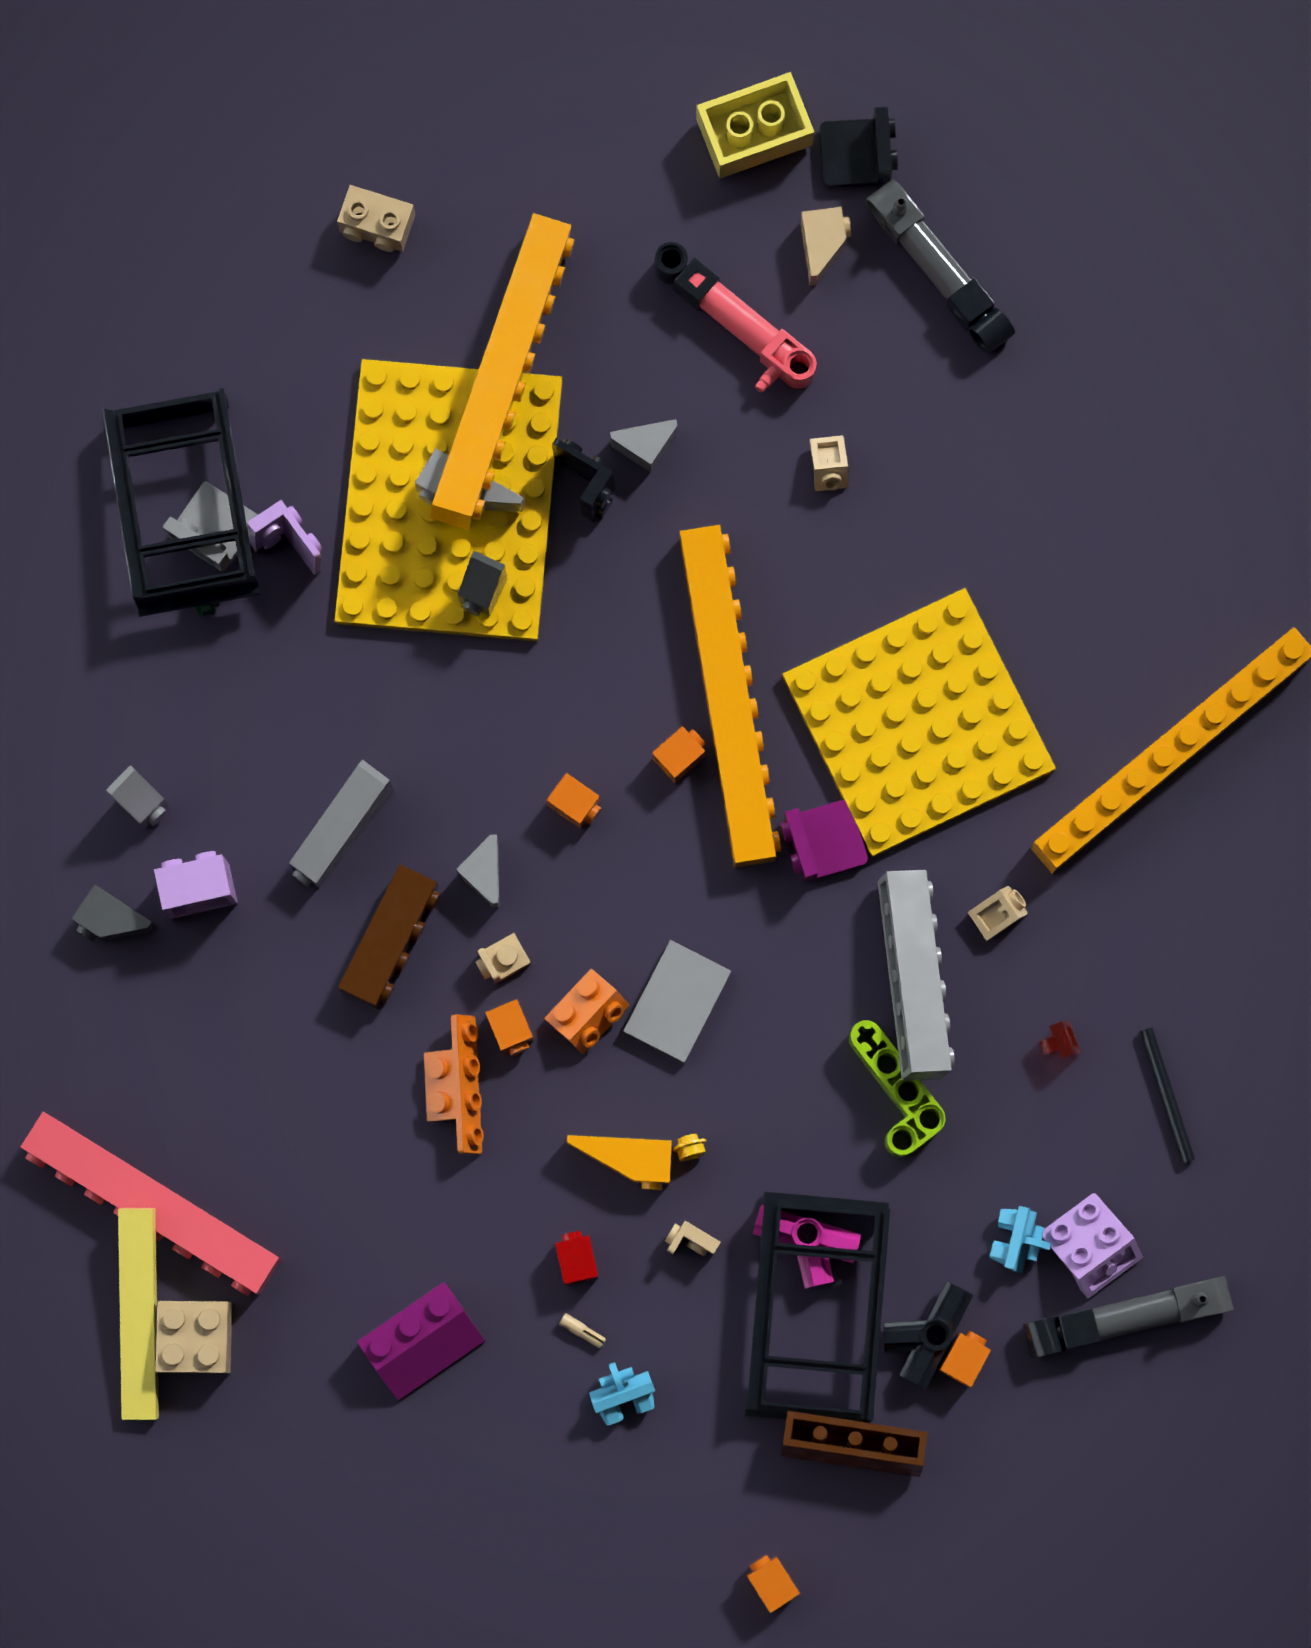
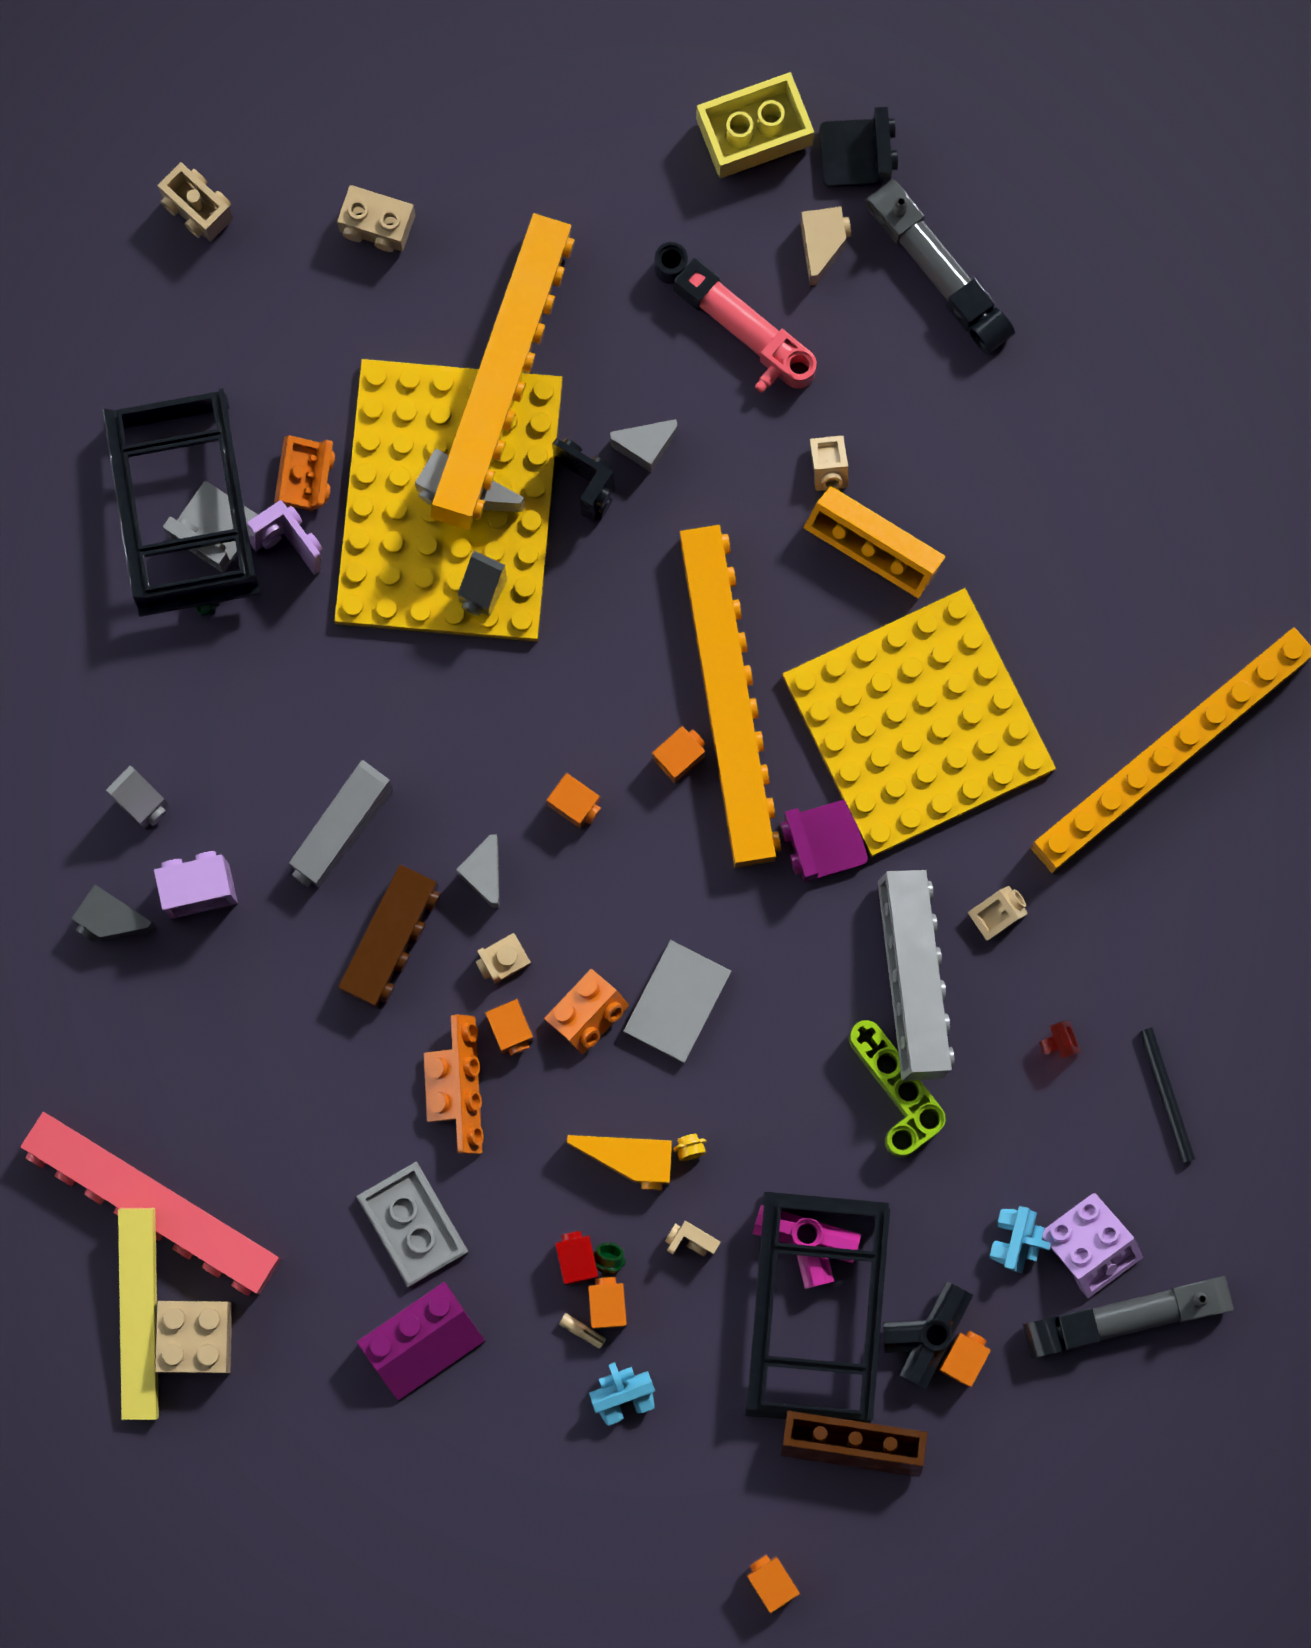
(189, 196): none -> tan brick
(304, 473): none -> orange bracket
(412, 1224): none -> light grey tile
(607, 1303): none -> orange brick
(609, 1258): none -> dark green plate
(874, 542): none -> light orange brick

